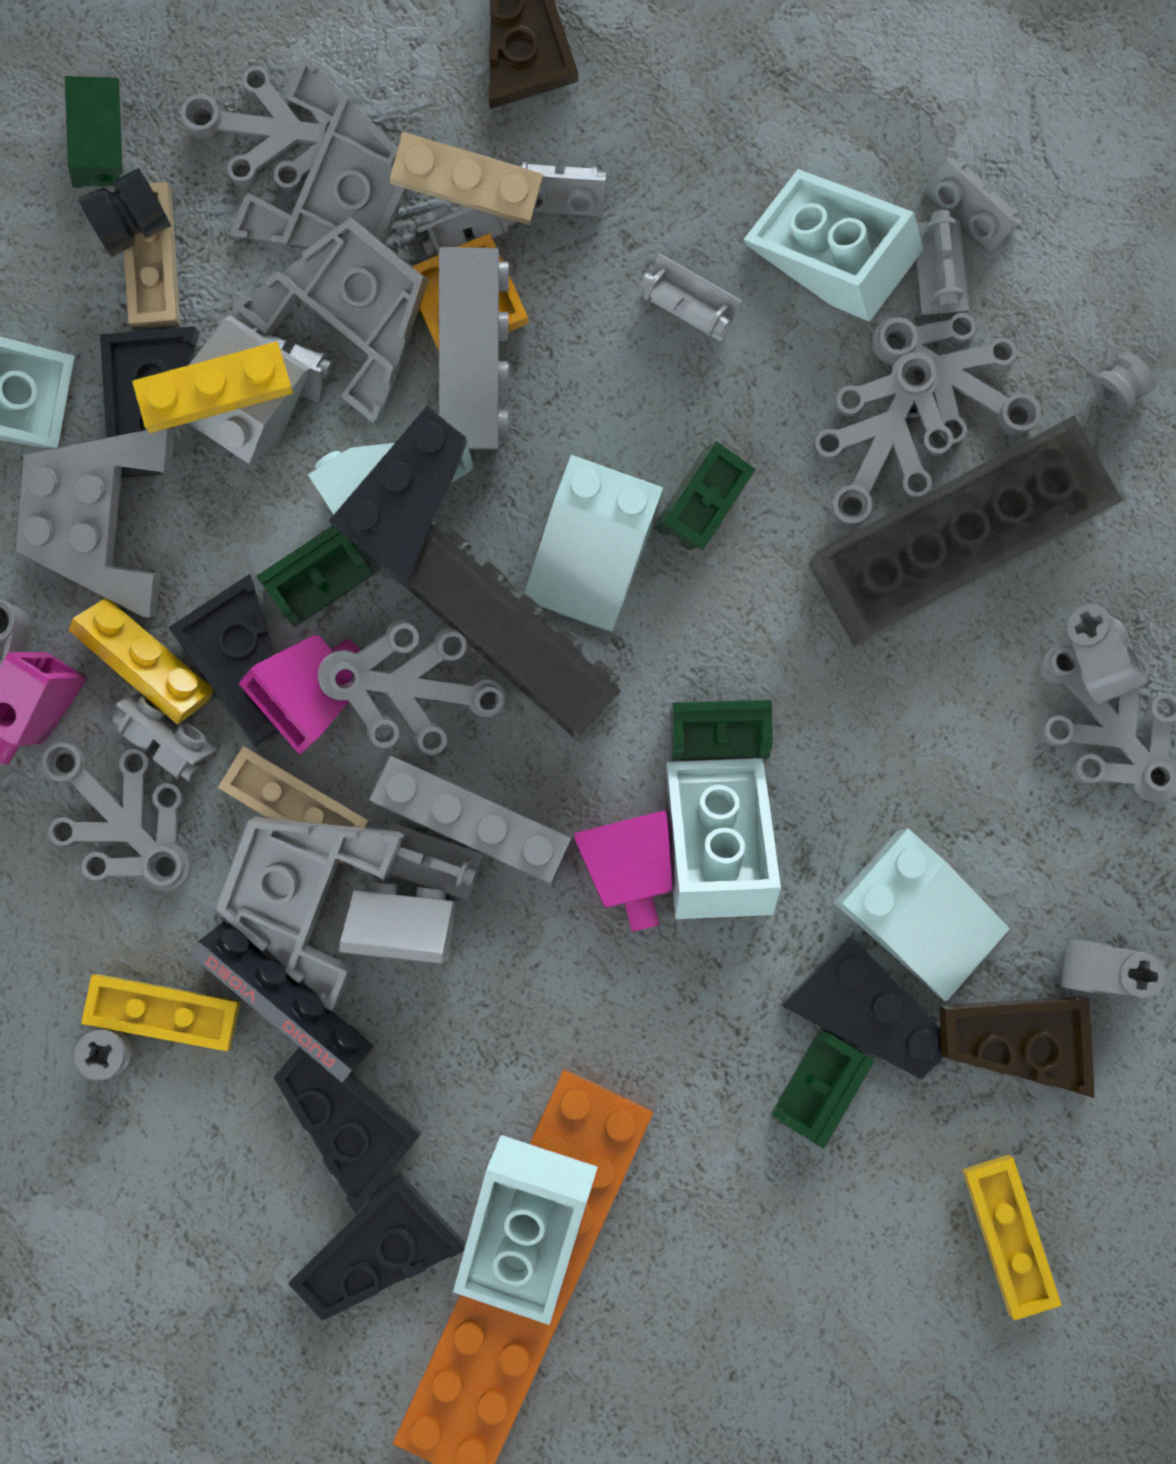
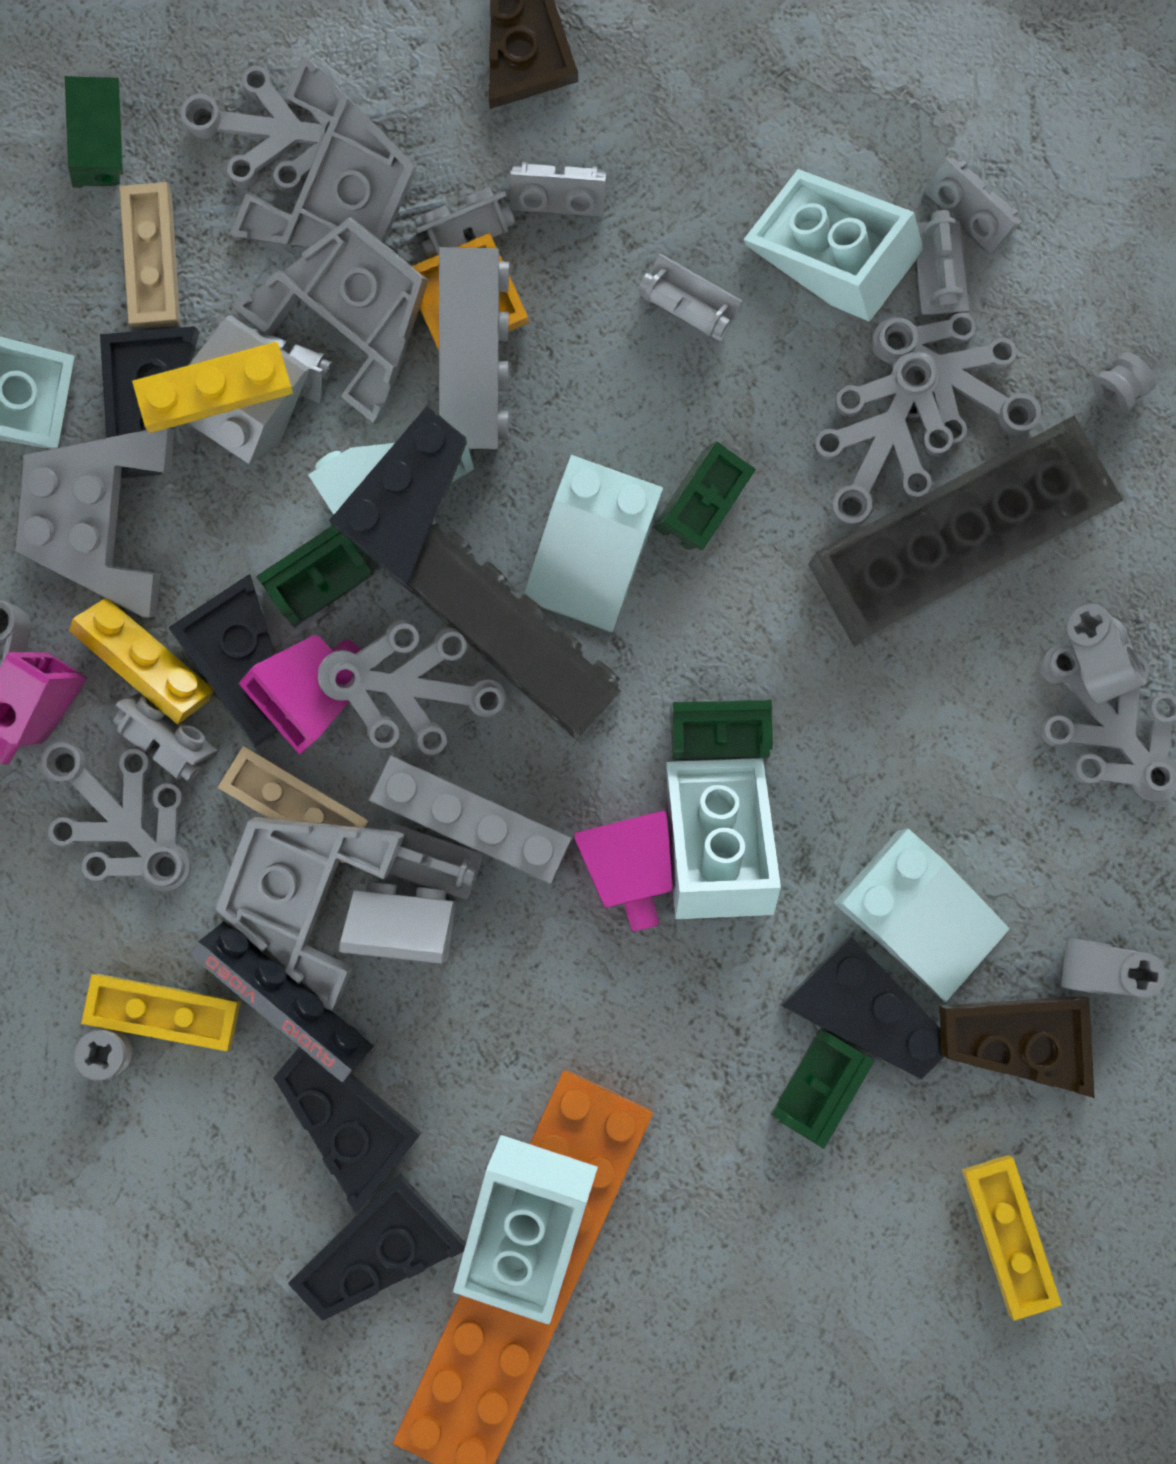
(124, 212): black wheel -> none
(466, 178): tan plate -> none

